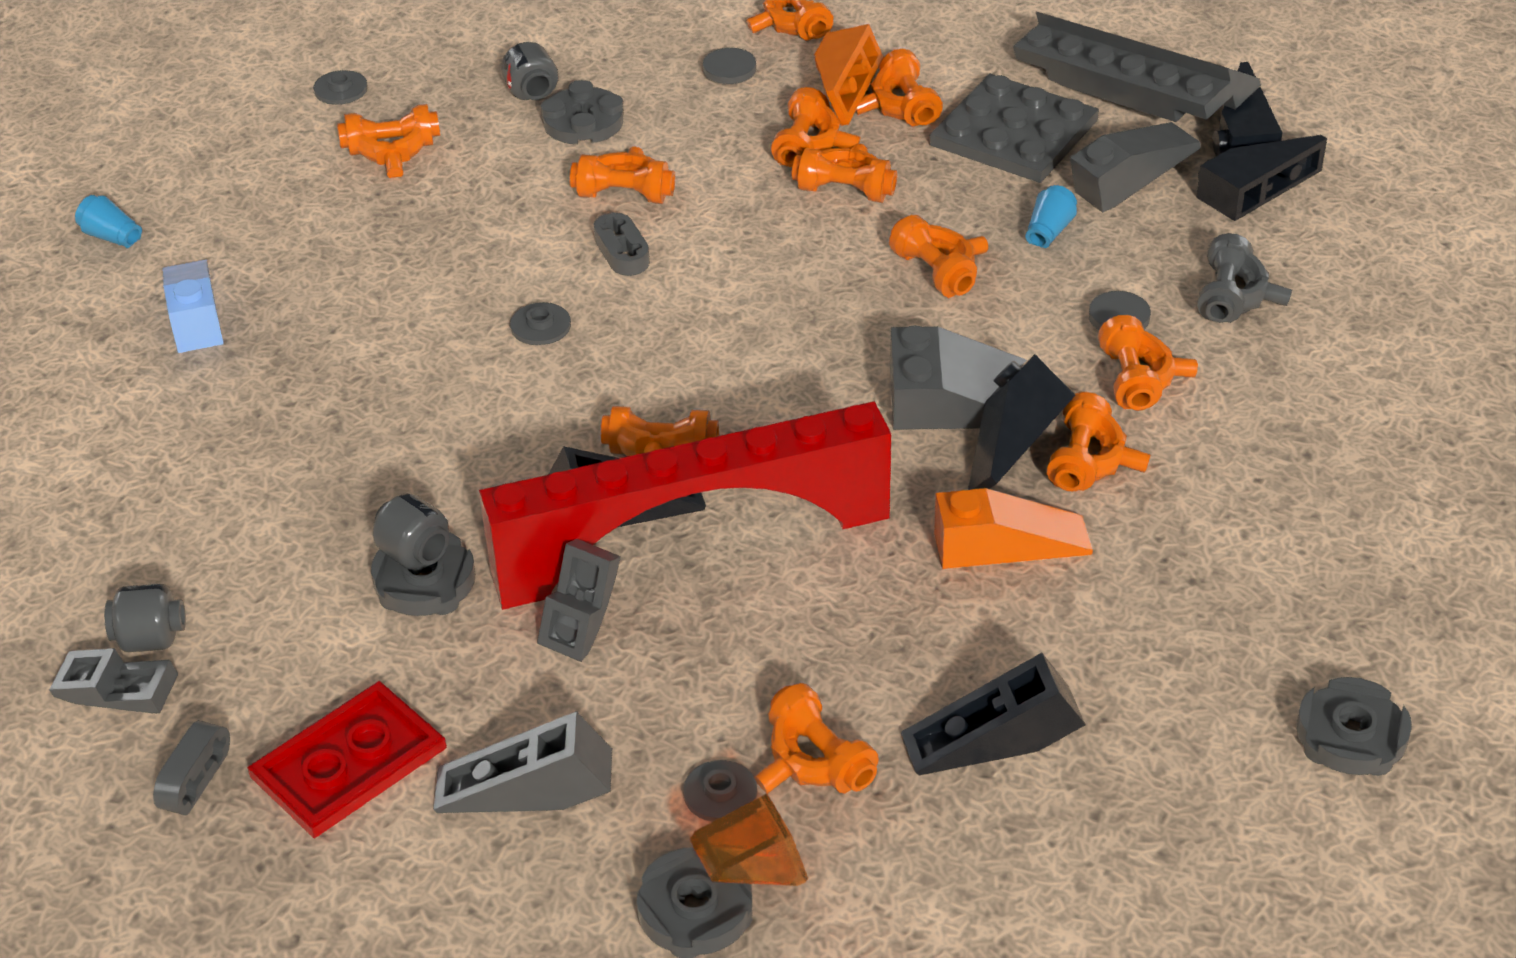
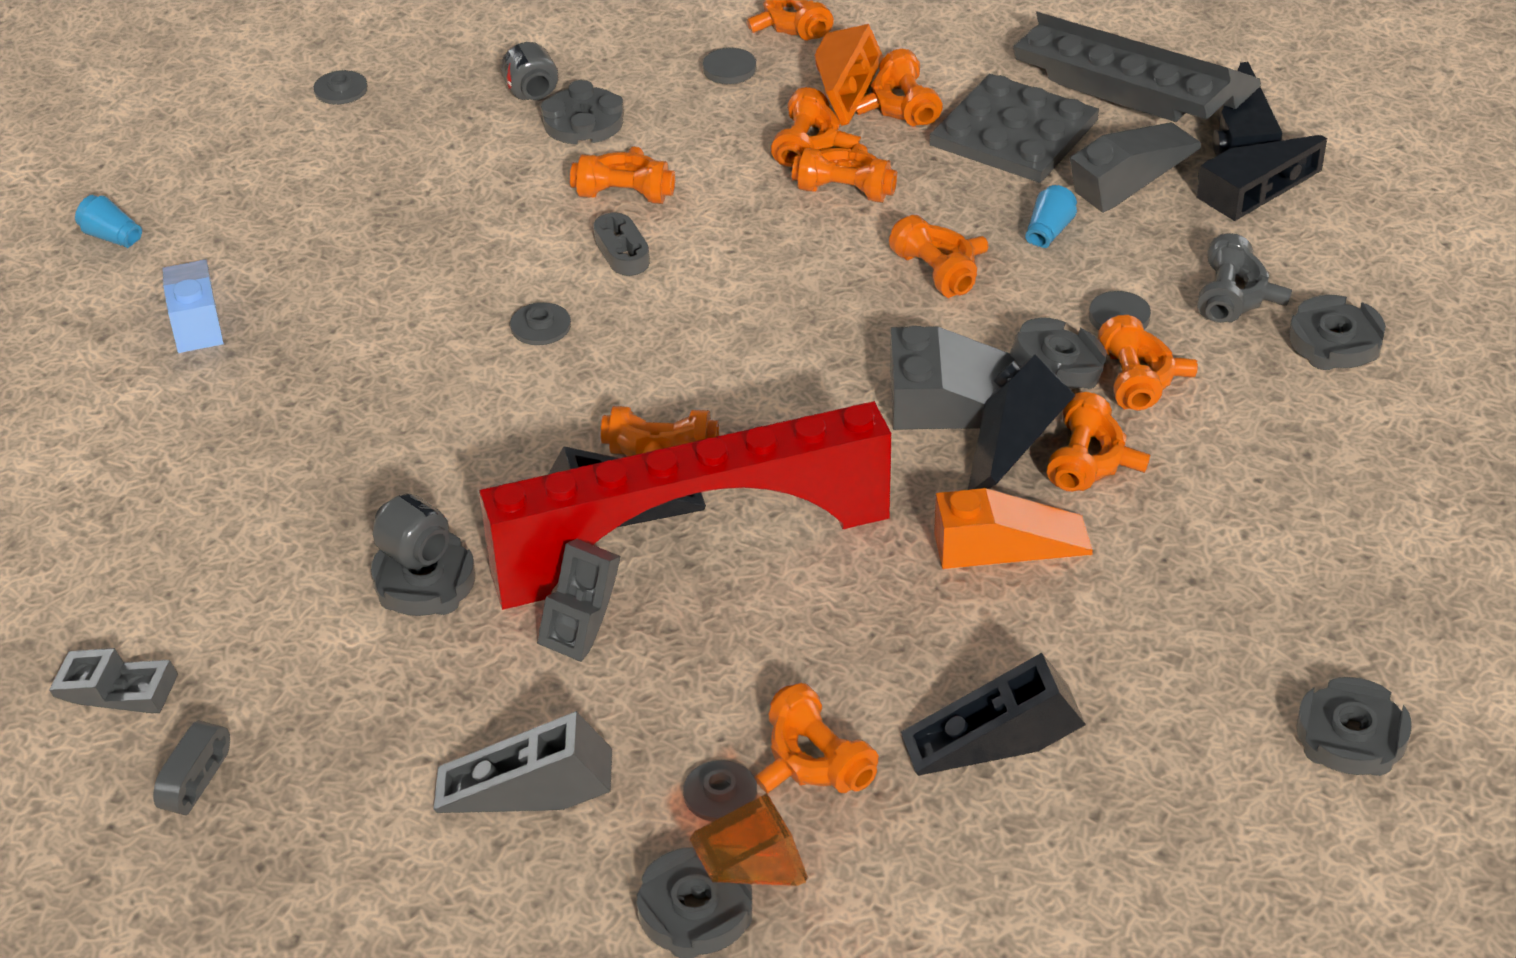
(144, 617): dark grey head -> none
(346, 758): red tile -> none
(362, 137): orange piece -> none
(1071, 357): none -> dark grey plate
(1327, 349): none -> dark grey plate

